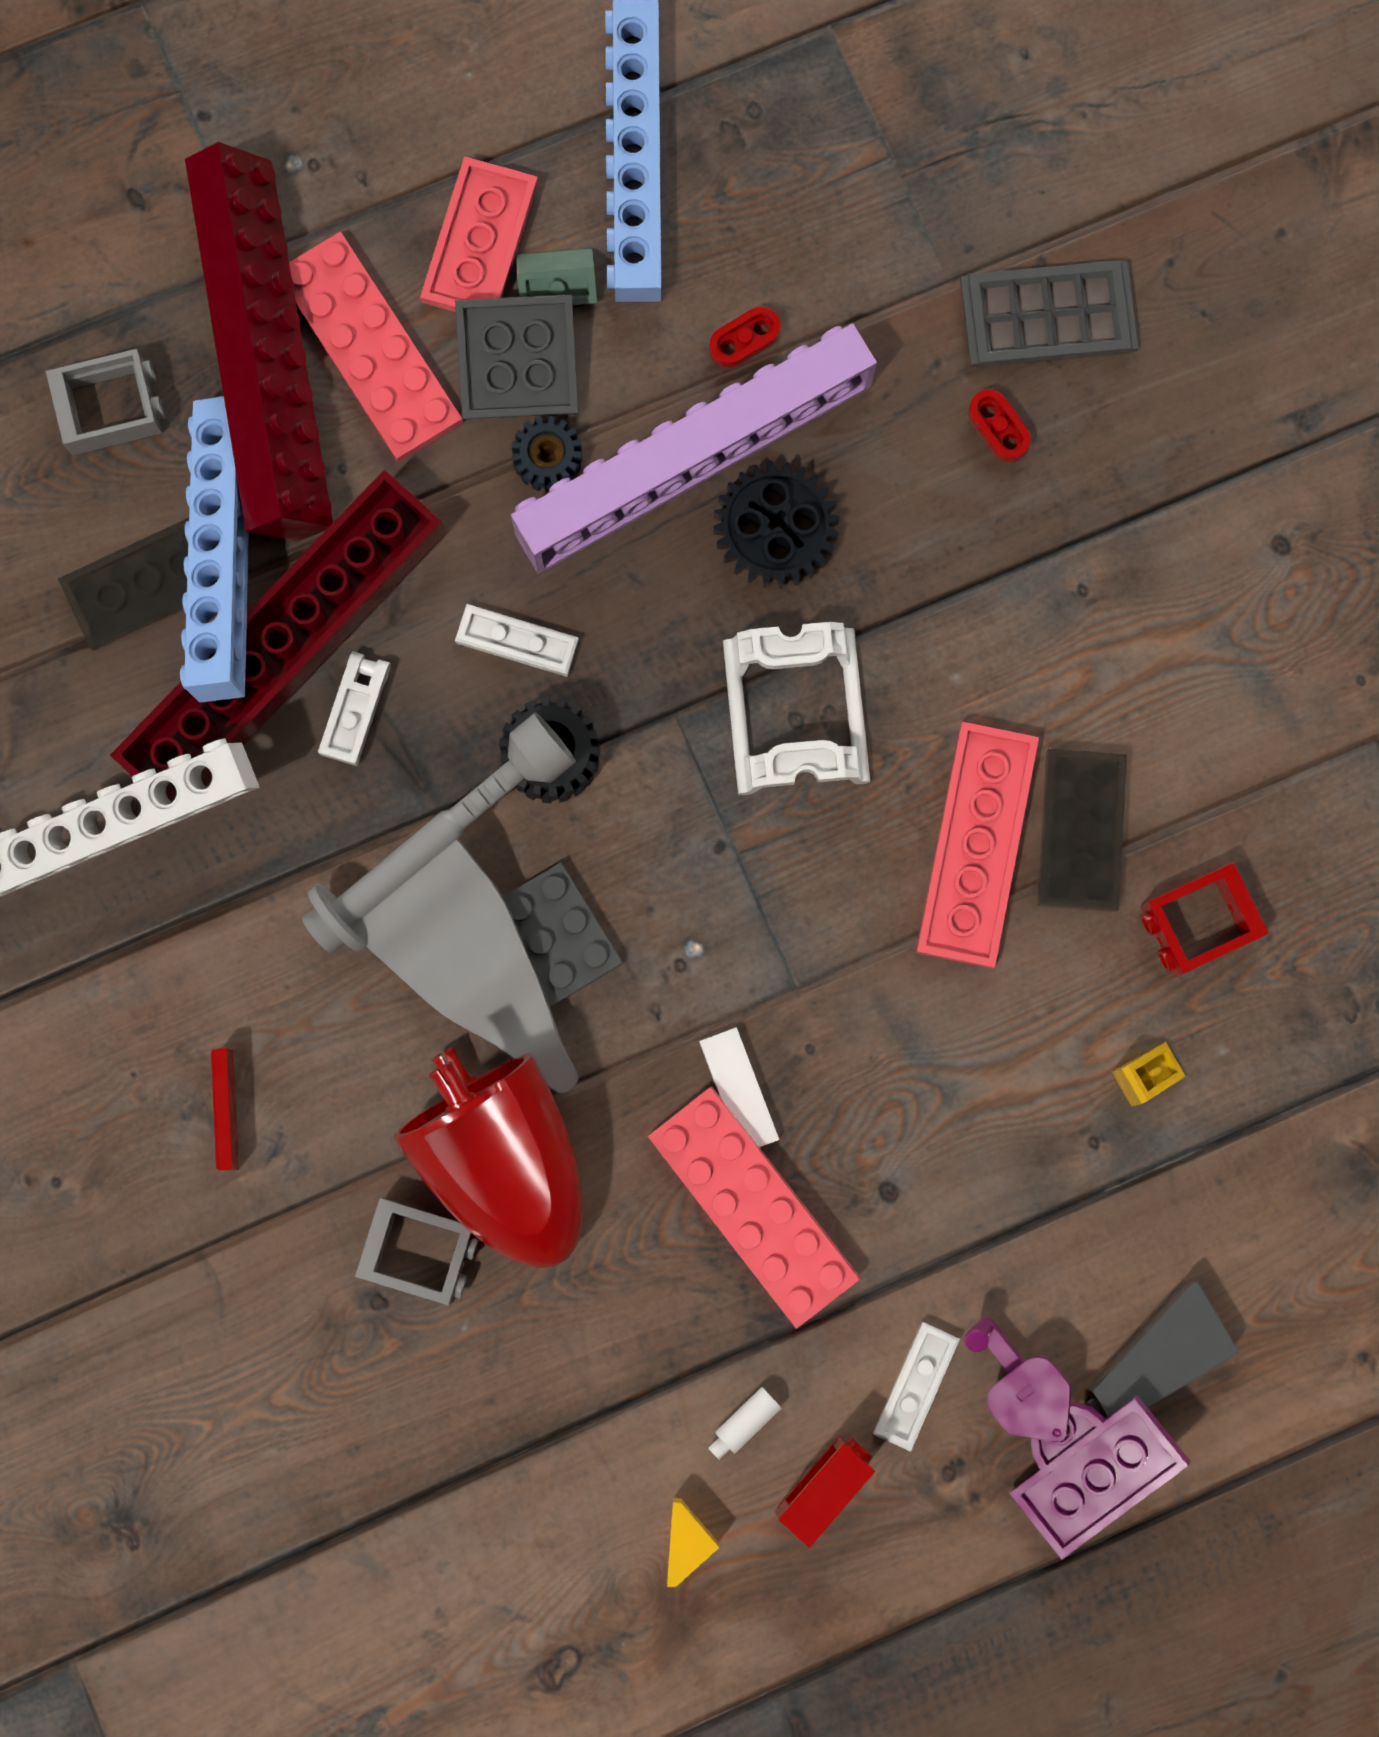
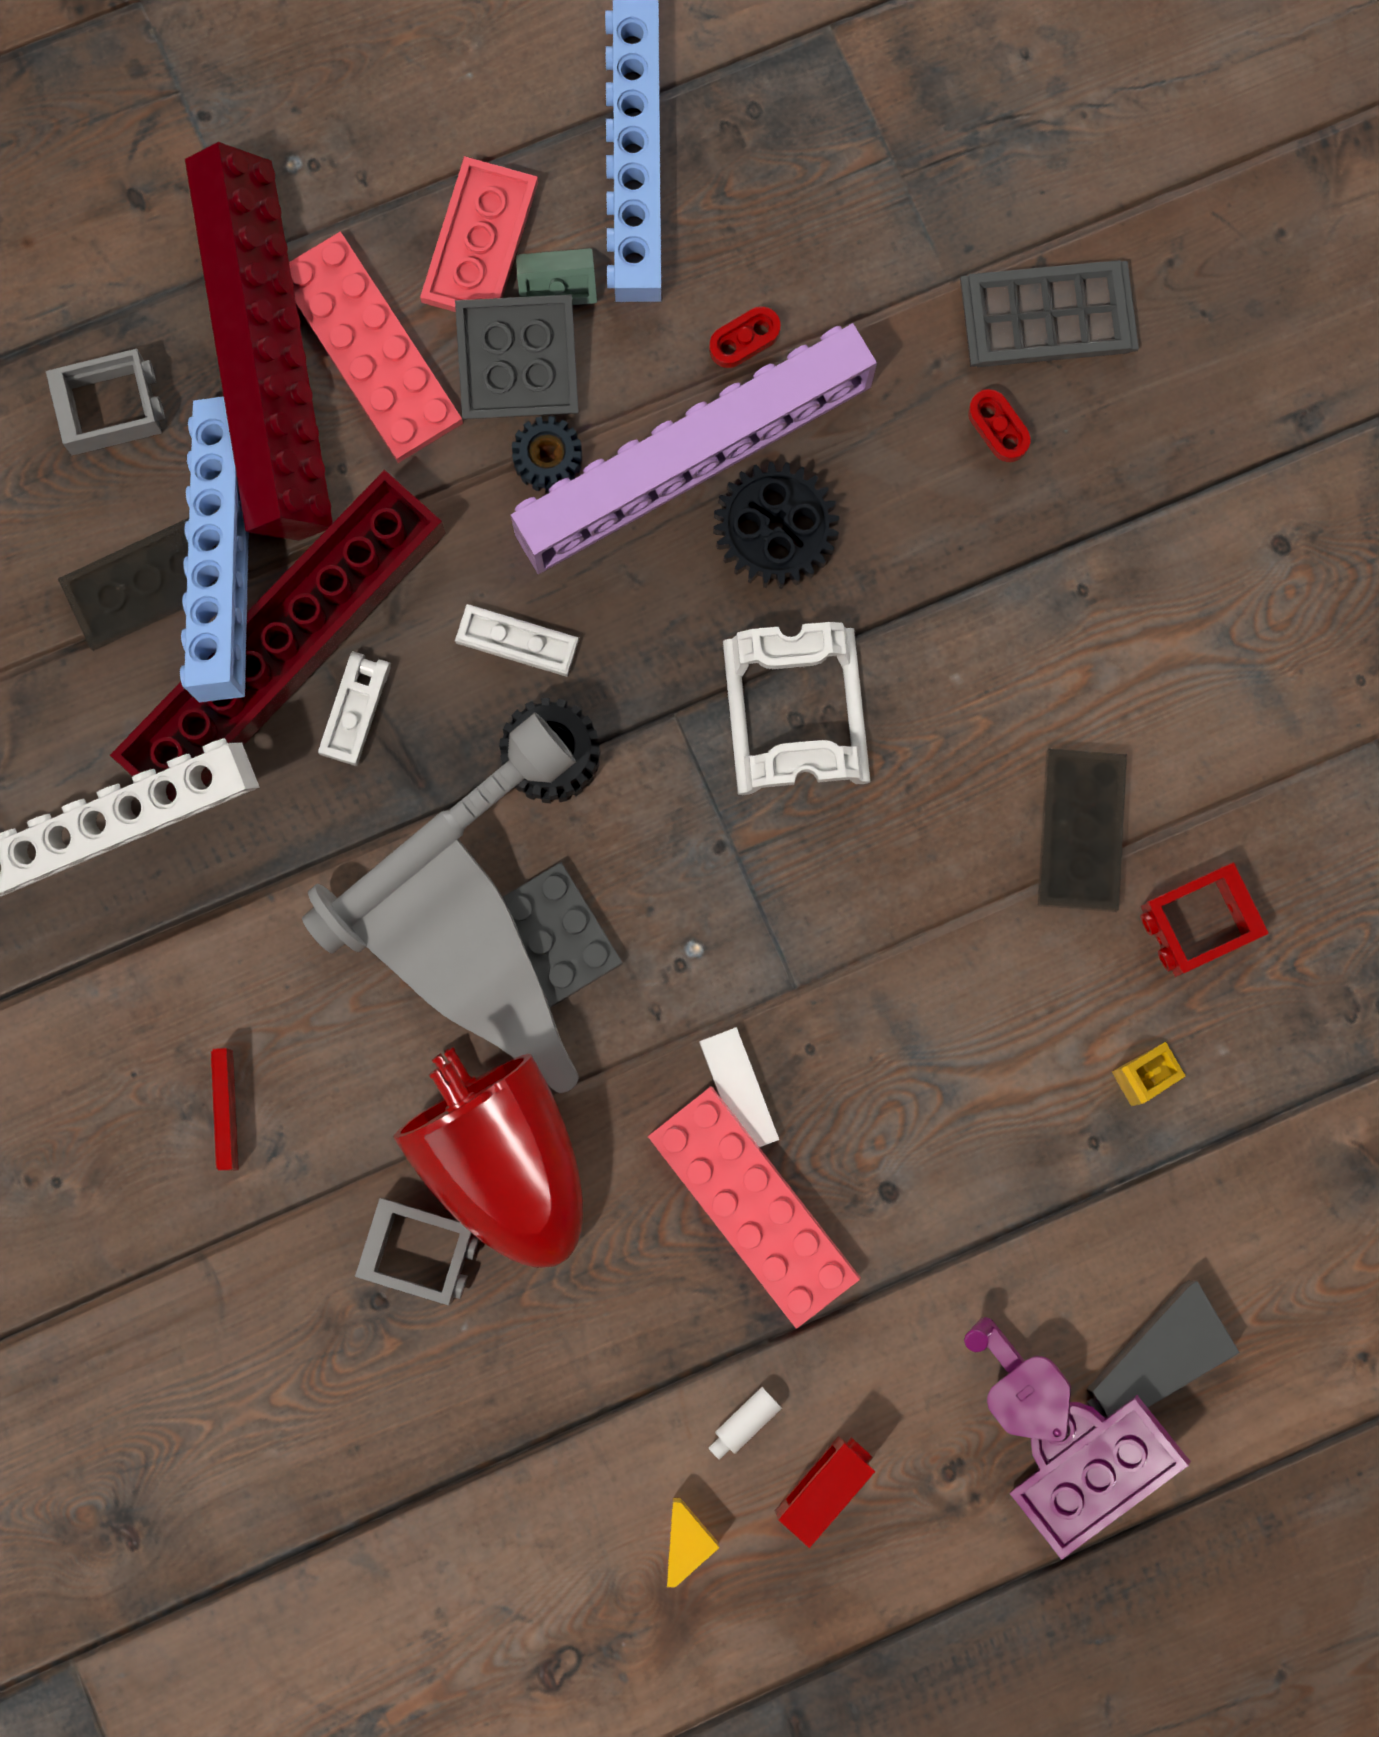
(916, 1386): white tile -> none
(977, 845): coral plate -> none

